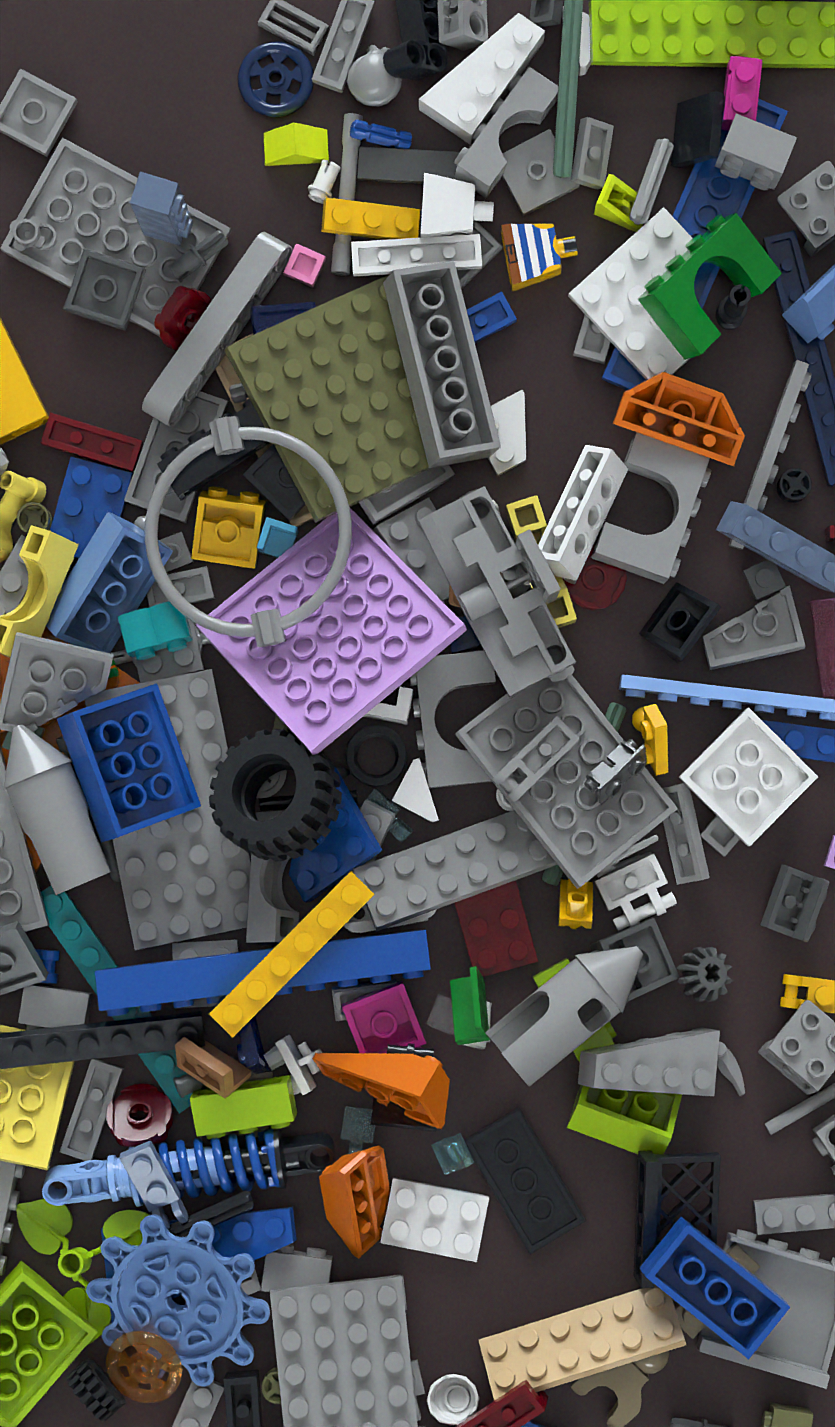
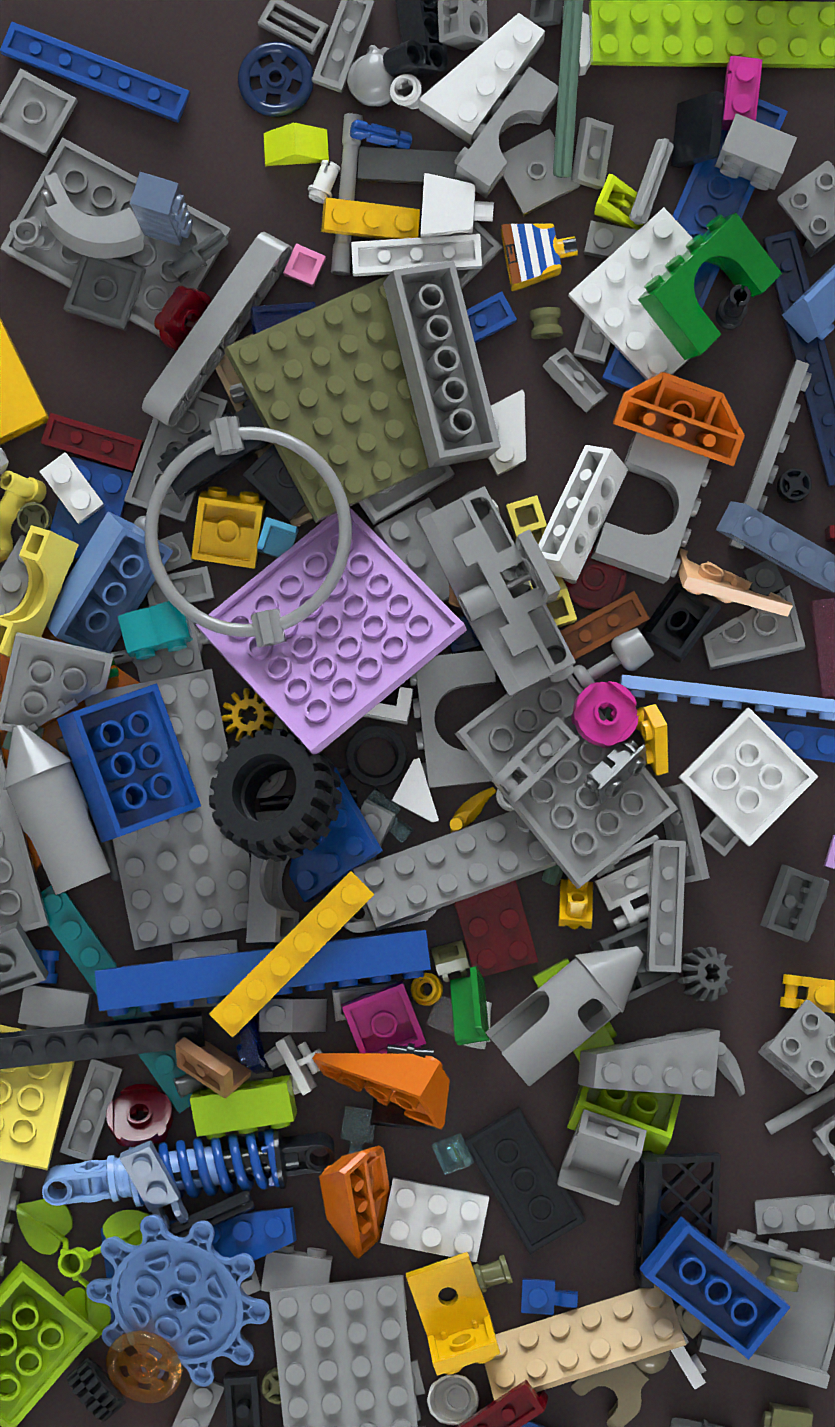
(72, 488): none -> white plate
(87, 234): none -> light grey arch
(95, 72): none -> blue plate
(245, 705): none -> yellow gear
(293, 1015): none -> light grey slope
(406, 91): none -> white cone
(417, 989): none -> yellow plate
(449, 959): none -> olive tile
(456, 1329): none -> yellow bracket
(470, 810): none -> yellow bar
(492, 1273): none -> olive bush
(540, 1297): none -> blue plate
(546, 323): none -> olive wheel
(575, 379): none -> light grey plate
(601, 1157): none -> light grey panel
(603, 695): none -> dark pink plate
(604, 625): none -> dark orange plate
(605, 239): none -> light grey plate
(629, 650): none -> light grey piece
(666, 906): none -> light grey plate
(690, 1365): none -> white plate
(726, 586): none -> light nougat wing
(784, 1274): none -> olive wheel

